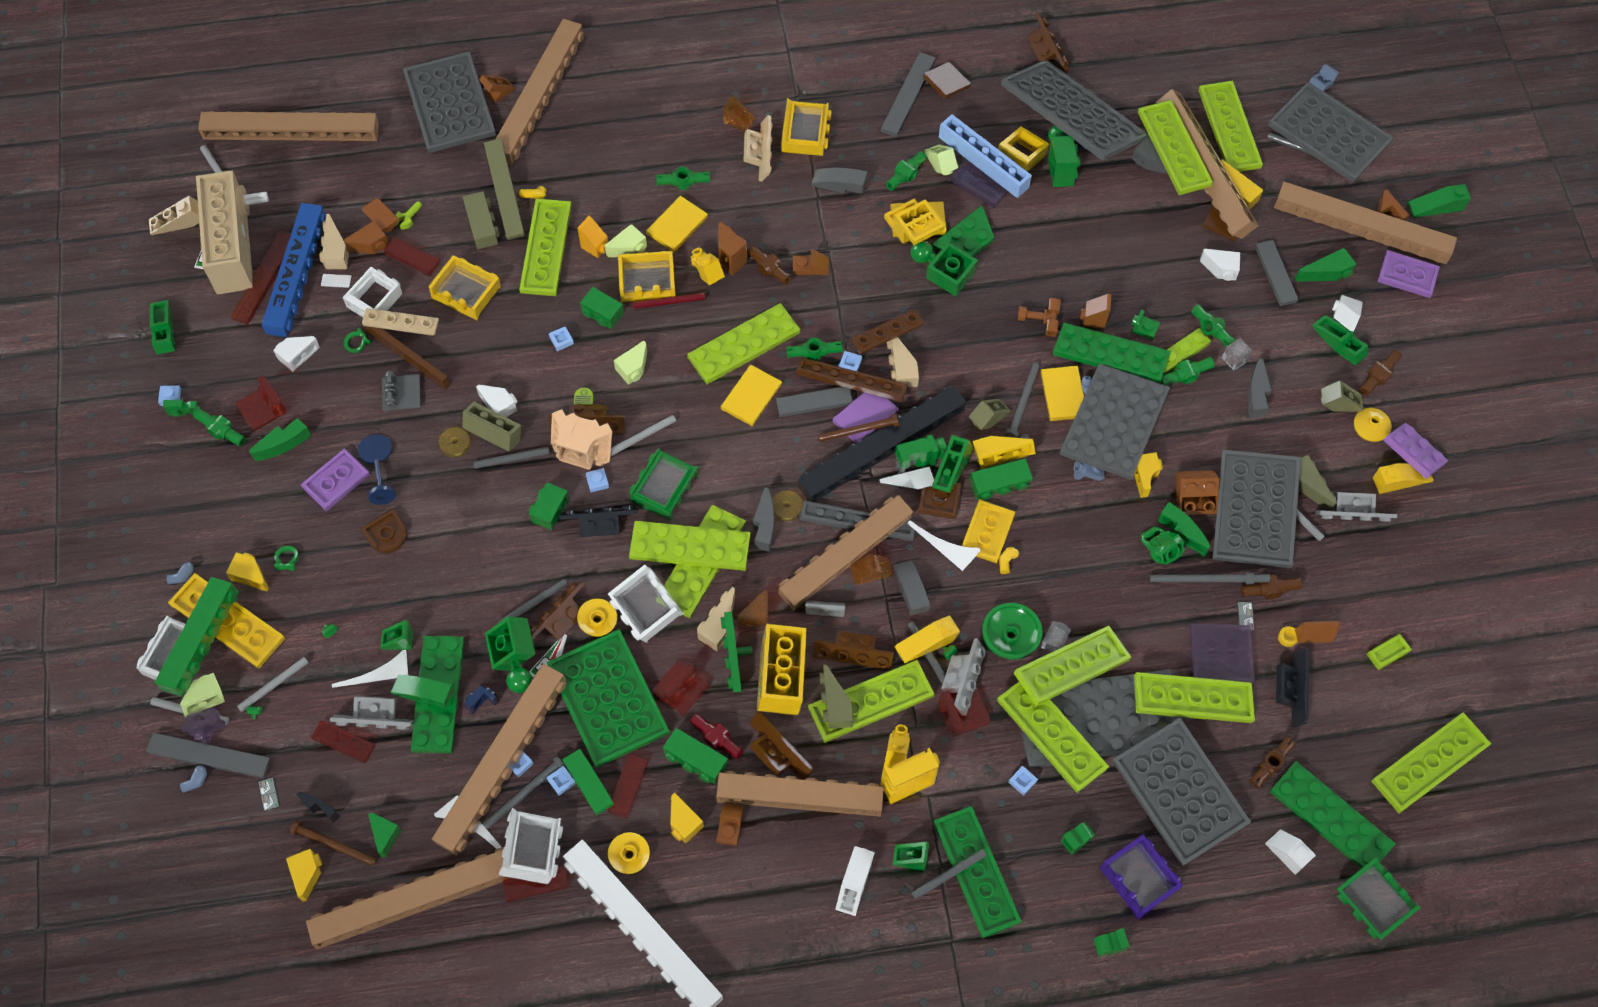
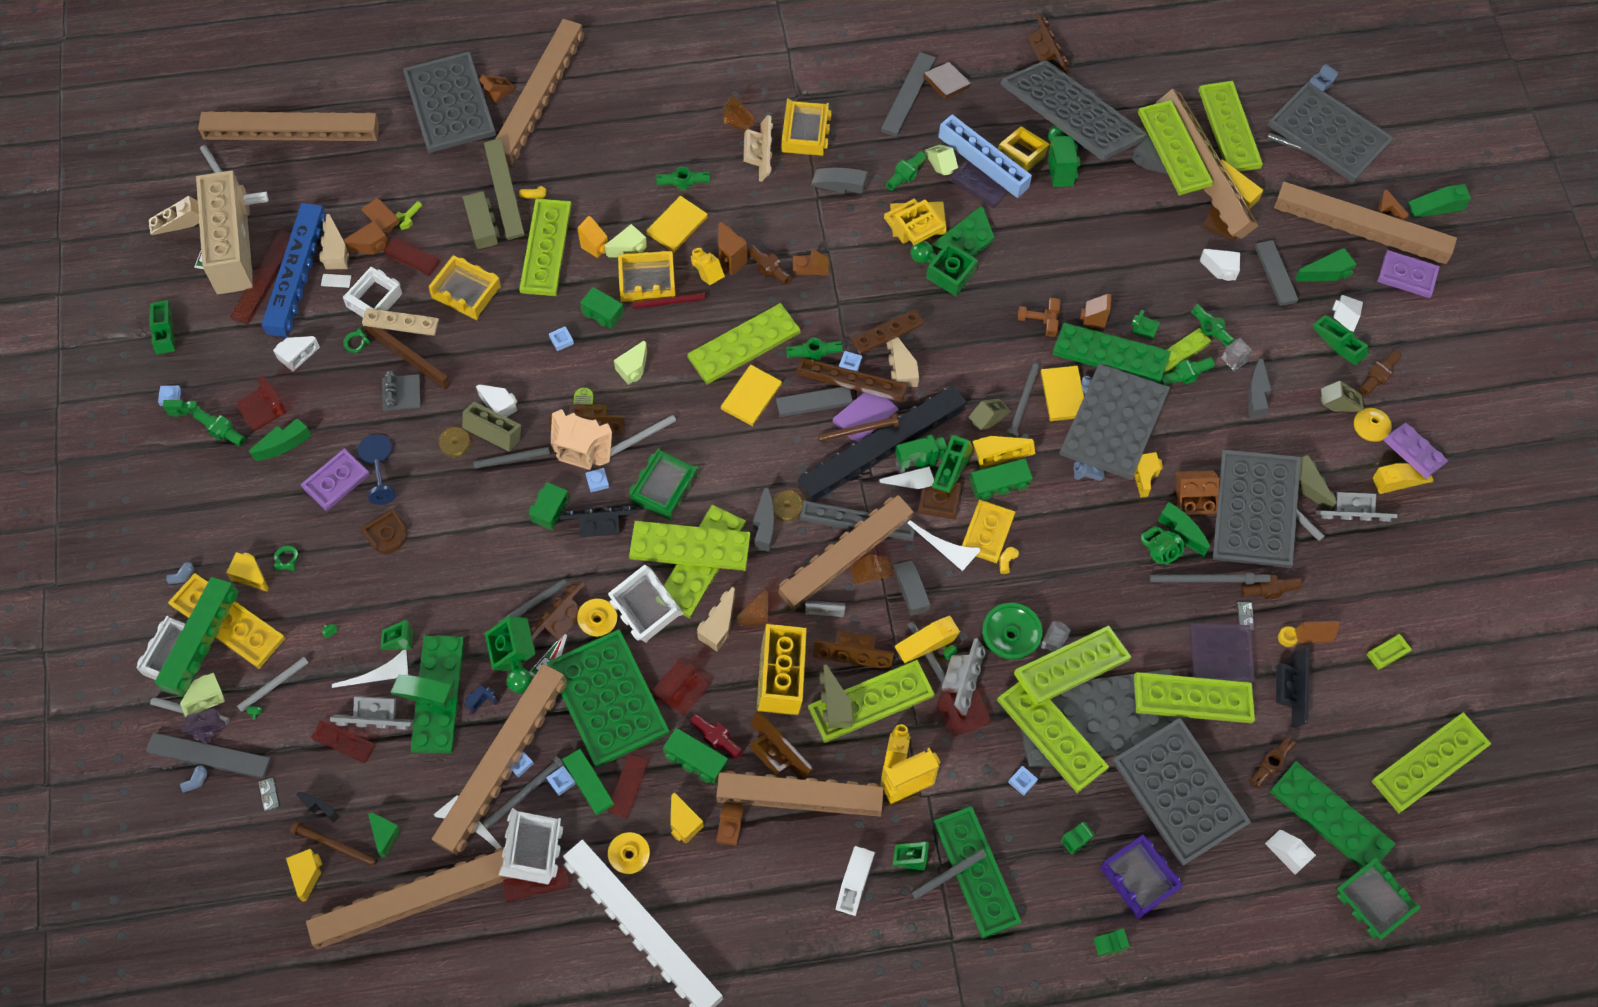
(730, 644): green plate -> none

